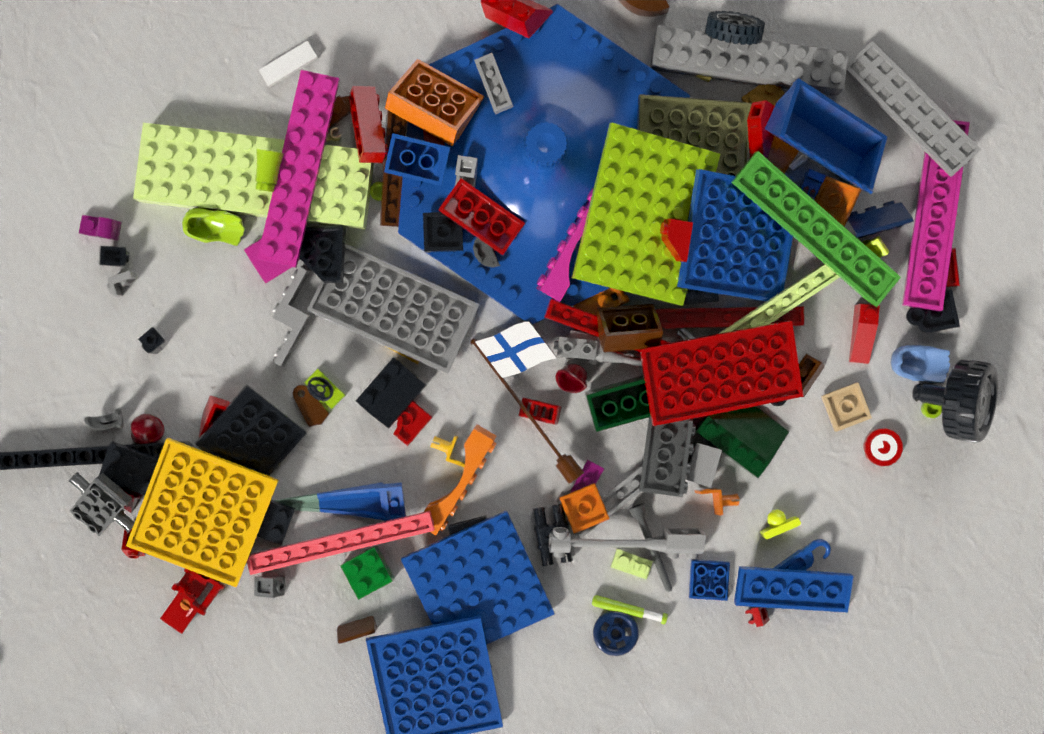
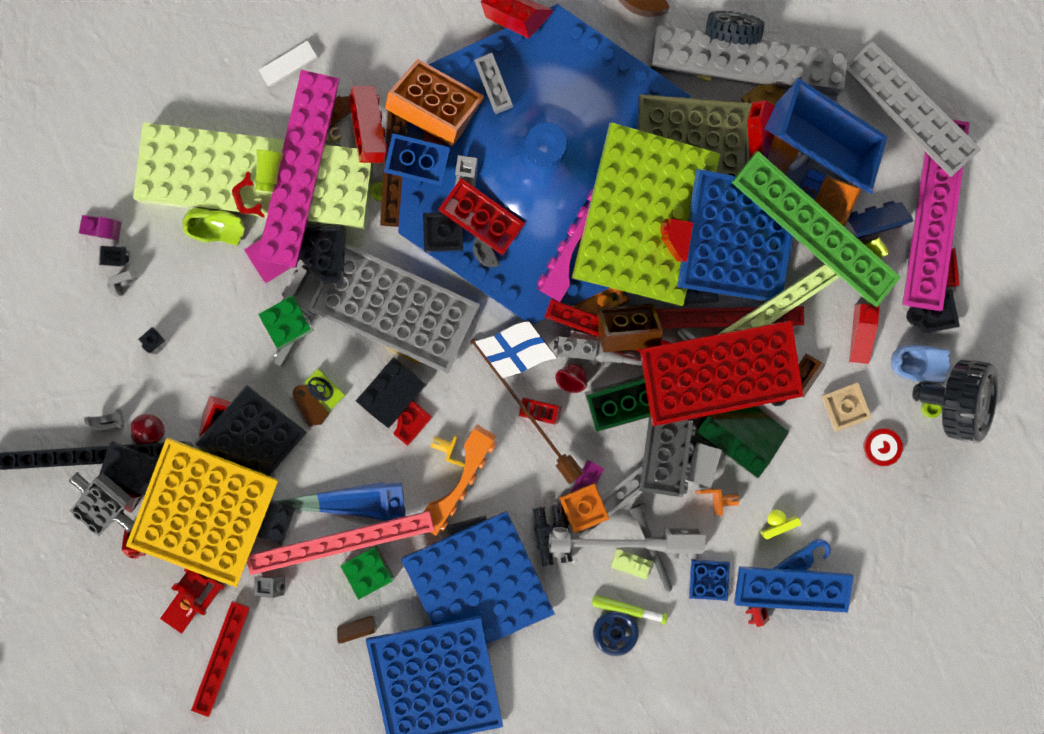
(220, 658): none -> red plate
(238, 199): none -> red helmet
(286, 322): none -> green brick

